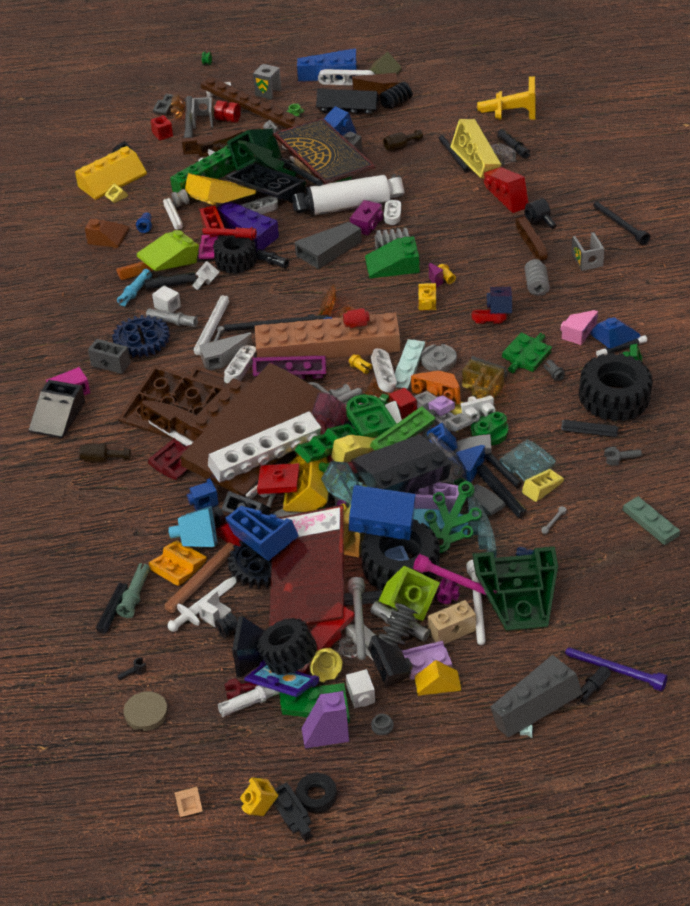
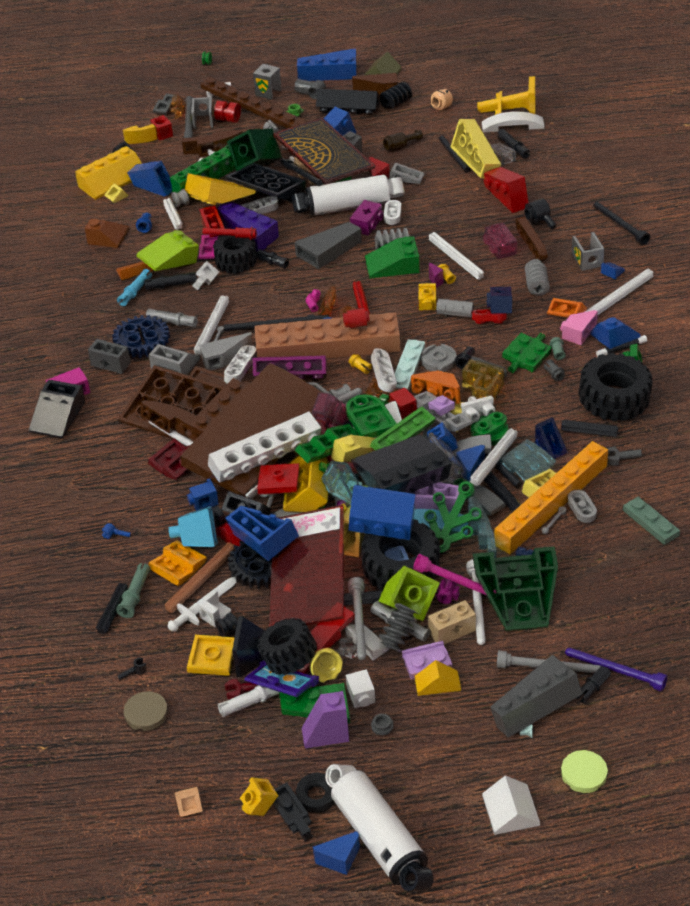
(99, 453): dark brown piece -> none
(109, 530): none -> blue hand
(140, 135): none -> yellow slope
(151, 177): none -> blue slope
(166, 299): white brick -> none
(173, 359): none -> light grey slope
(211, 655): none -> yellow plate
(264, 157): dark green slope -> none
(308, 87): none -> dark grey piece
(312, 300): none -> dark pink arm
(338, 853): none -> blue slope
(344, 73): white beam -> none
(360, 295): none -> red axle
(379, 828): none -> white piece
(381, 168): none -> red slope
(389, 661): black slope -> none
(407, 174): none -> light grey slope
(441, 99): none -> light nougat head
(455, 308): none -> light grey axle
(456, 256): none -> white axle
(463, 358): none -> black cone
(493, 457): none -> white axle
(500, 240): none -> clear pink brick
(505, 659): none -> light grey piece
(510, 806): none -> white slope
(512, 118): none -> white slope
(549, 438): none -> clear blue slope
(549, 497): none -> light orange brick
(557, 347): none -> sand green pin
(565, 308): none -> orange slope
(582, 506): none -> light grey plate
(584, 771): none -> yellowish green tile
(611, 270): none -> blue slope
(622, 291): none -> white axle

